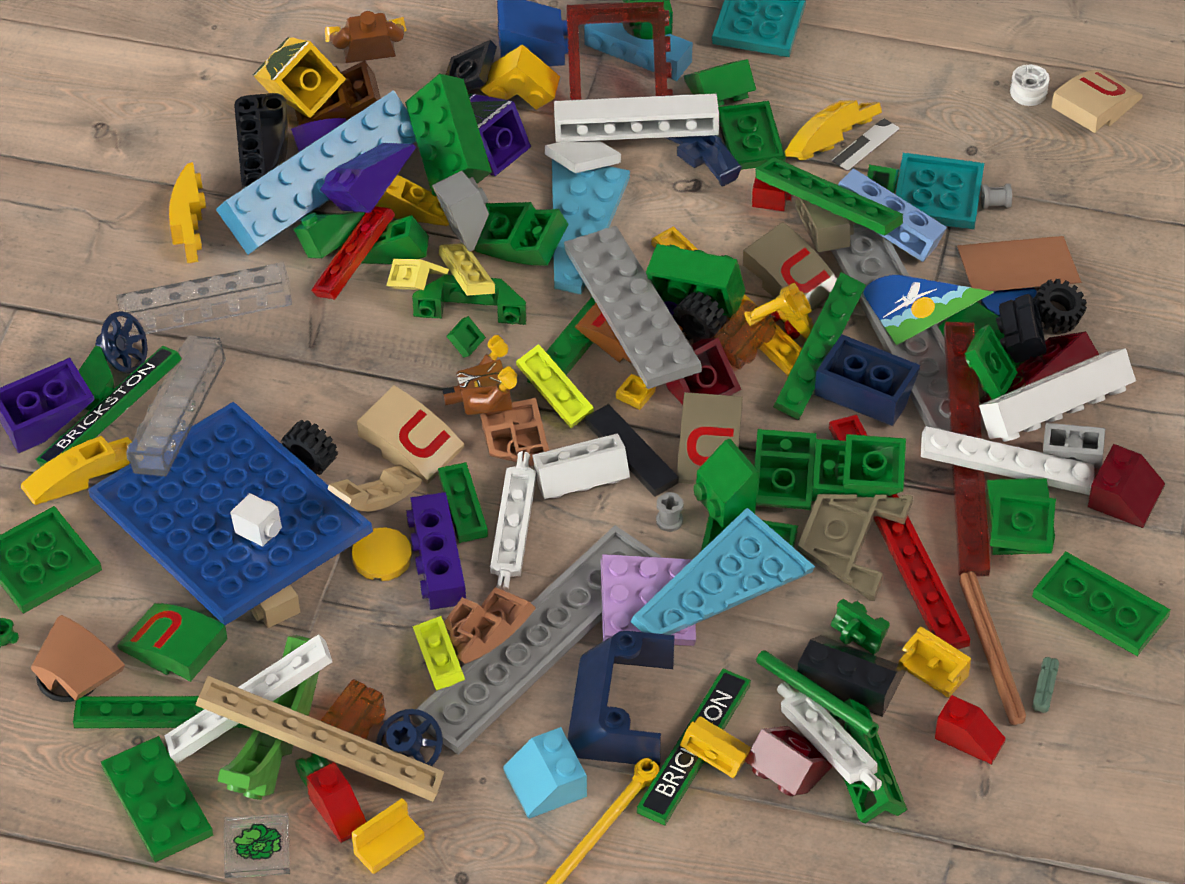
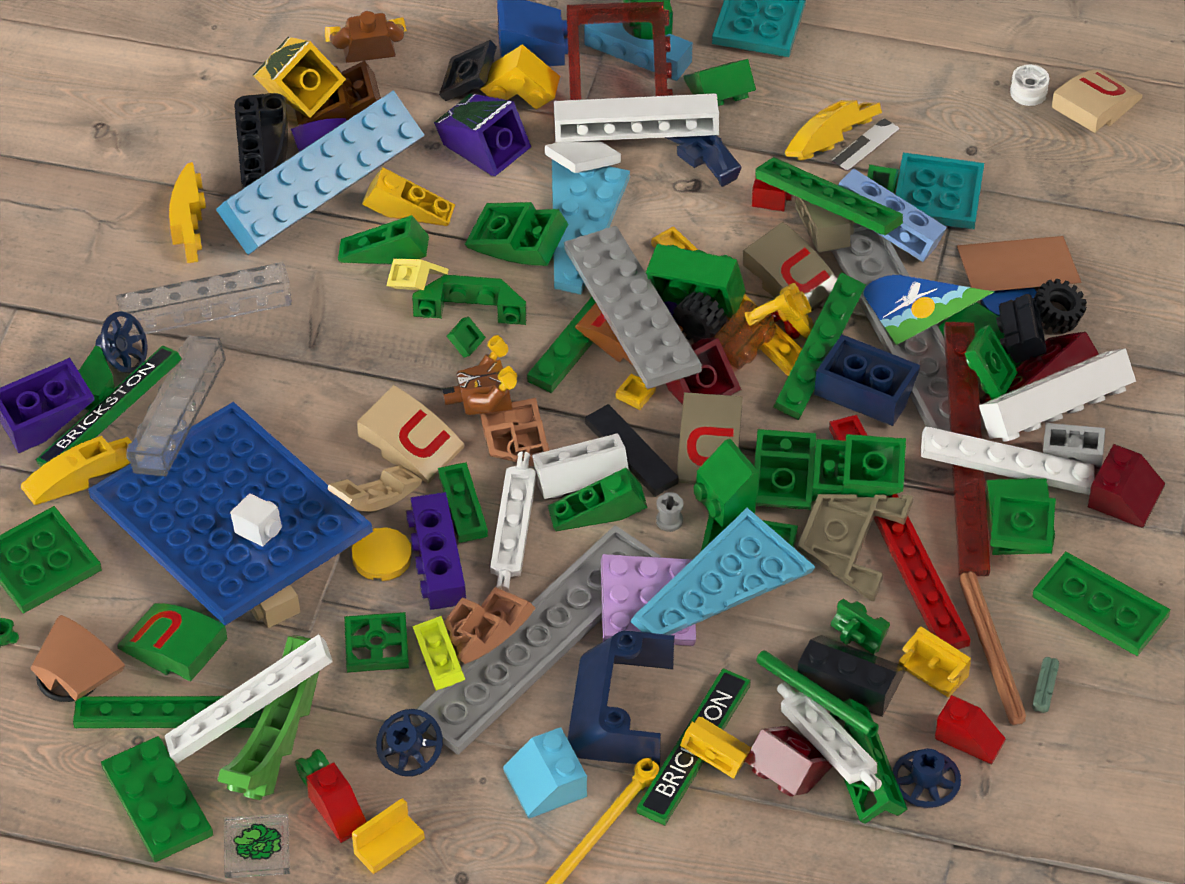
(310, 446): black tyre -> none
(320, 738): tan plate -> none
(326, 232): green slope -> none
(352, 253): red tile -> none
(356, 709): clear orange brick -> none
(365, 178): dark purple slope -> none
(375, 622): none -> green piece
(447, 131): green brick -> none
(463, 207): light grey slope -> none
(466, 269): light yellow tile -> none
(554, 386): neon yellow plate -> none
(600, 502): none -> green slope
(750, 133): green tile -> none
(927, 772): none -> dark blue wheel
(996, 196): light grey bush -> none

